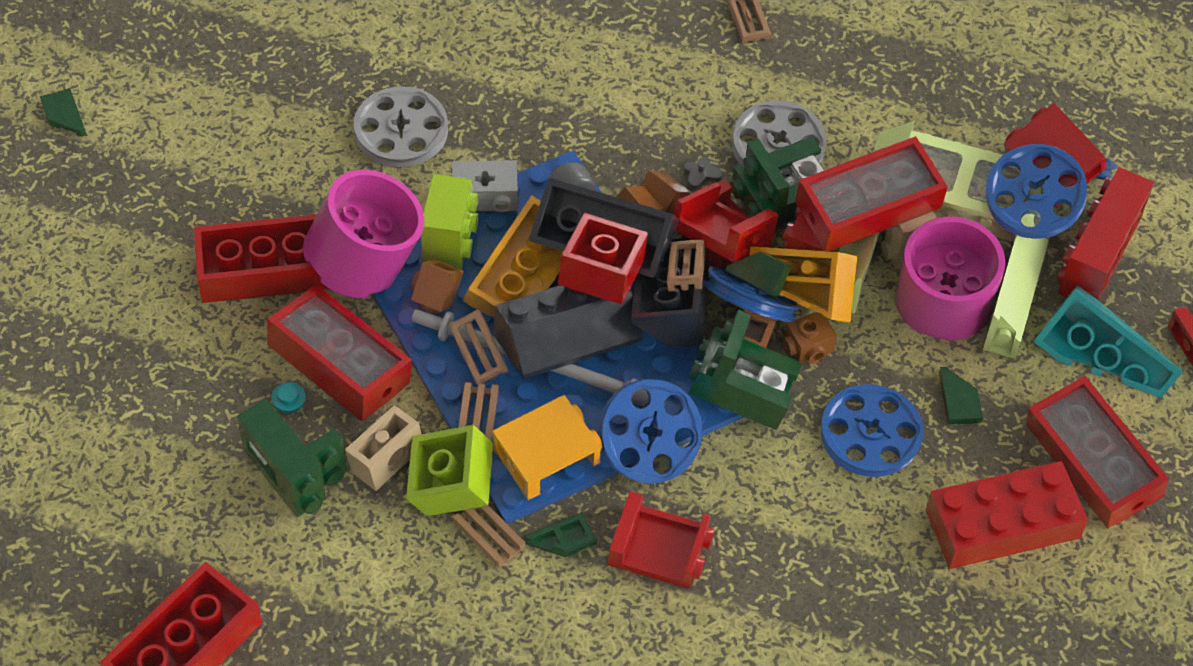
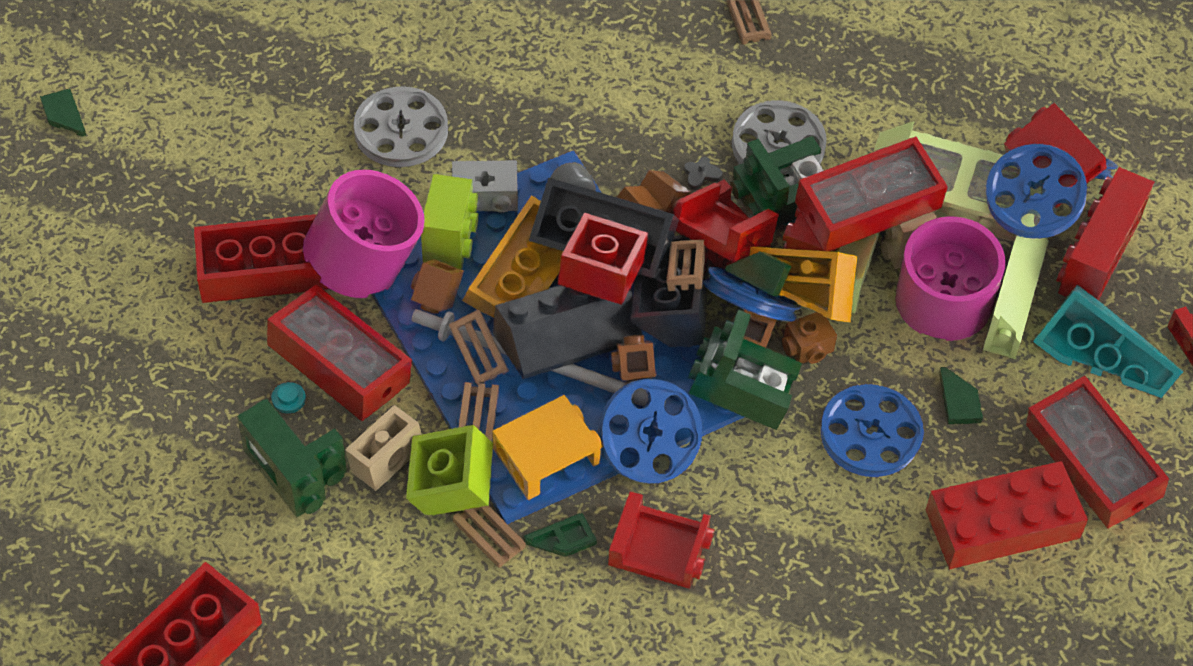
(634, 358): none -> dark orange brick

